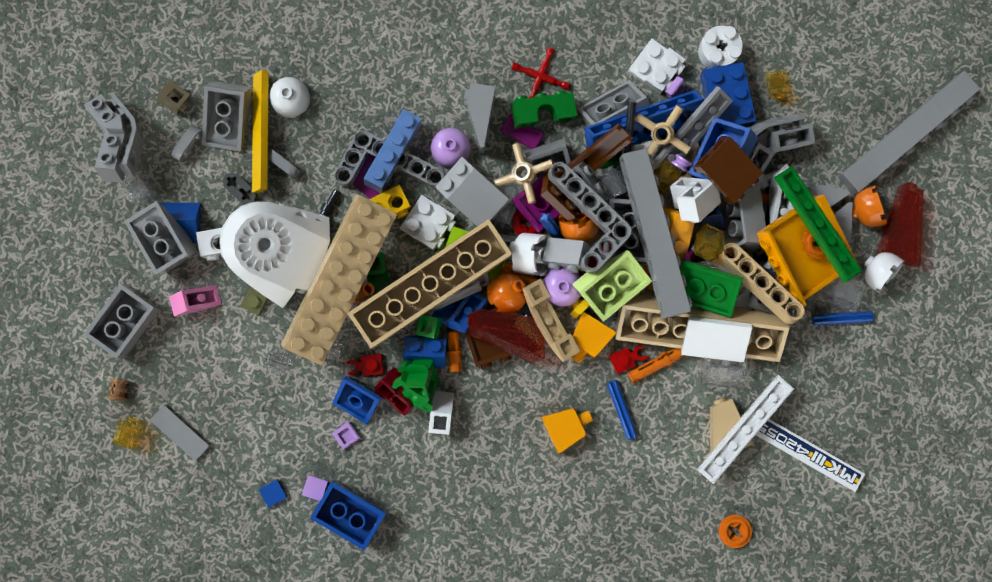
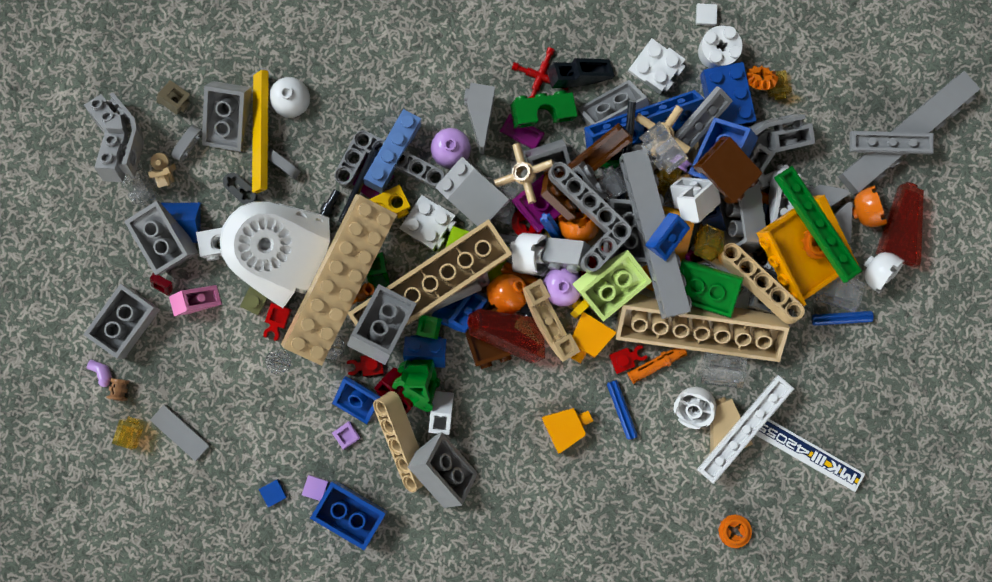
(103, 372): none -> lavender arm
(161, 171): none -> tan hips
(161, 284): none -> dark red tile
(277, 318): none -> red plate
(360, 181): none -> black bar
(381, 324): none -> light grey slope
(398, 436): none -> tan beam
(443, 471): none -> light grey slope
(454, 352): orange axle -> none
(579, 72): none -> black slope
(663, 148): none -> clear brick
(667, 236): none -> blue slope
(676, 88): lavender tile -> none
(695, 407): none -> white cylinder
(706, 14): none -> white tile
(716, 339): white tile -> none
(754, 78): none -> orange gear
(891, 142): none -> light grey tile

